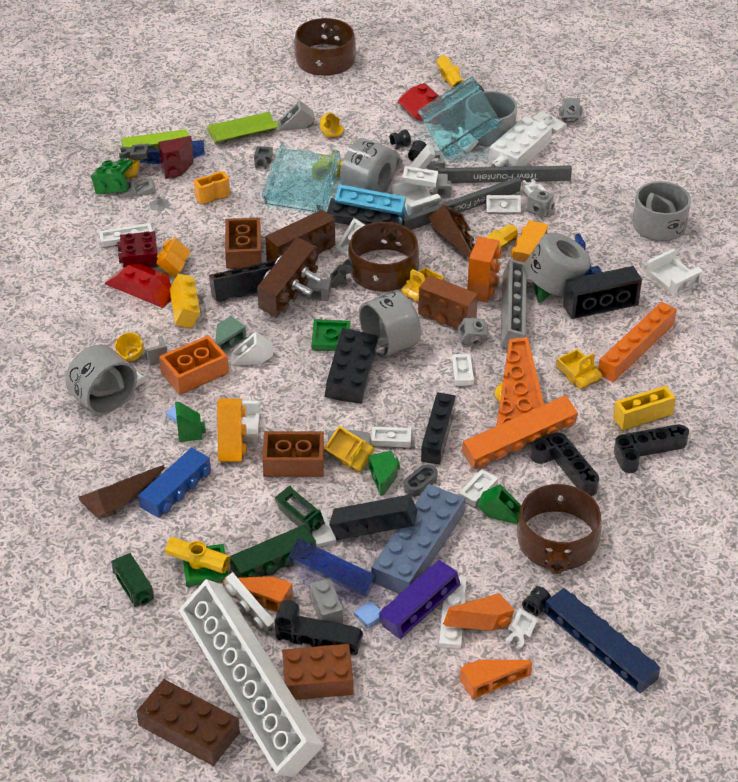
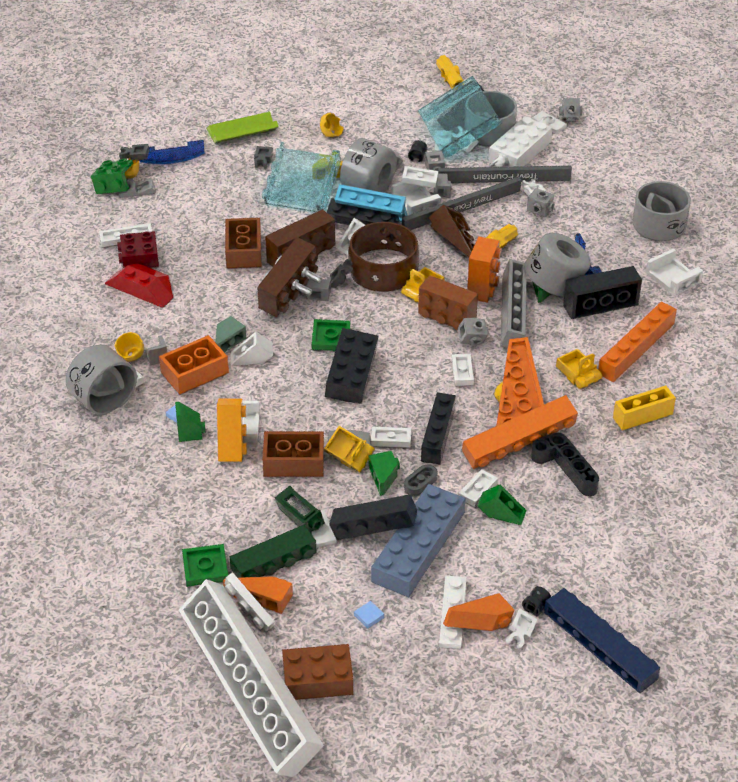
(112, 497): reddish brown wedge -> none
(132, 580): dark green window -> none
(152, 139): lime slope -> none
(159, 204): light grey plant -> none
(173, 256): light orange brick -> none
(175, 156): dark red slope -> none
(175, 482): blue brick -> none
(184, 301): yellow brick -> none
(188, 722): reddish brown brick -> none
(197, 555): yellow piece -> none
(211, 187): light orange brick -> none
(238, 281): black brick -> none
(298, 117): light grey slope -> none
(312, 631): black beam -> none
(326, 601): light grey brick -> none
(332, 567): clear blue brick -> none
(334, 60): reddish brown cylinder -> none
(393, 320): light grey piece -> none
(401, 138): black wheel -> none
(416, 98): red wedge -> none
(419, 599): dark purple brick -> none
(424, 157): white tile -> none
(489, 675): orange slope -> none
(503, 203): white plate -> none
(529, 239): light orange brick -> none
(574, 502): reddish brown cylinder -> none
(633, 445): black beam -> none

